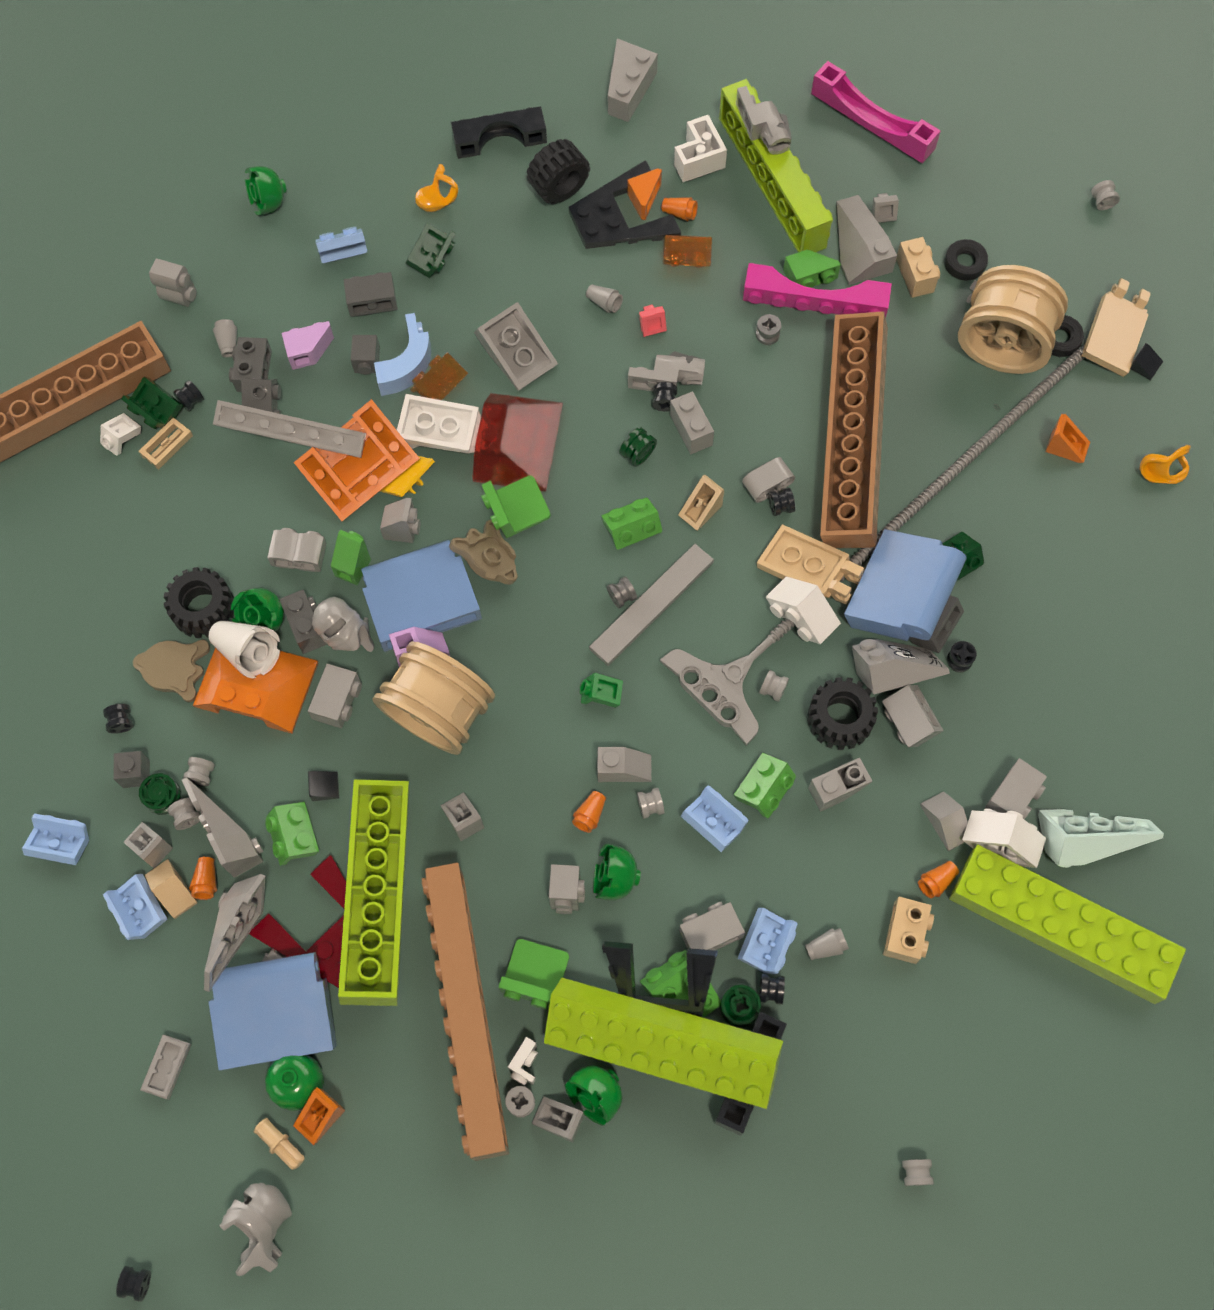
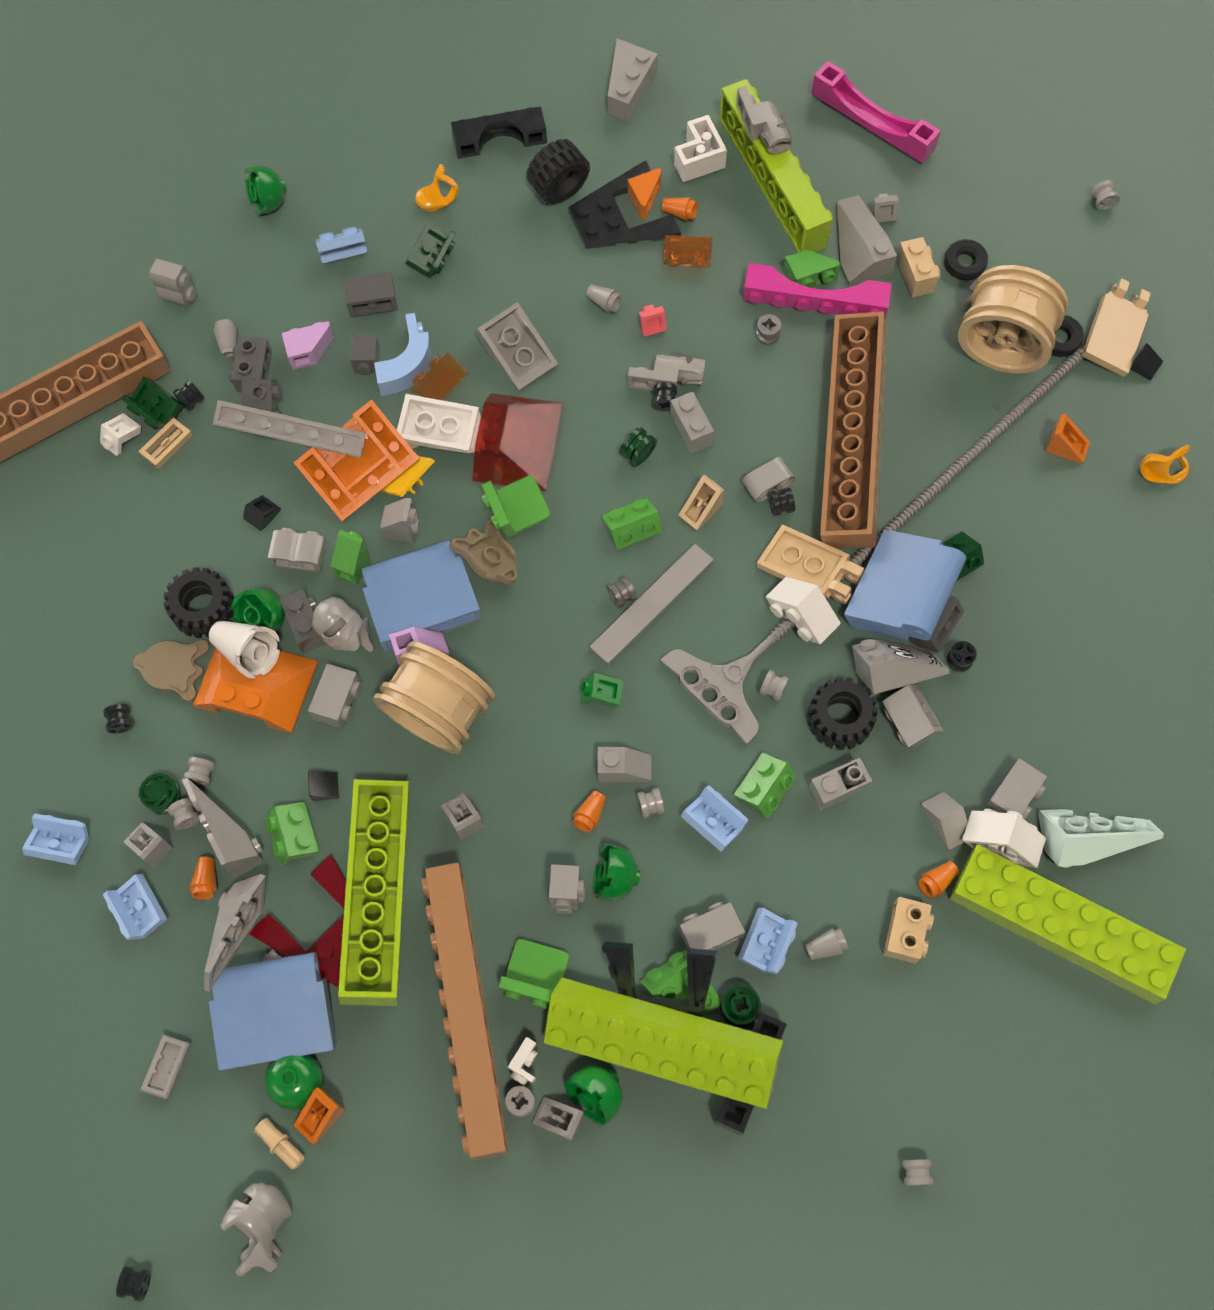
(131, 769): dark grey brick -> none
(170, 889): tan slope -> none
(260, 512): none -> black slope
(772, 989): black wheel -> none

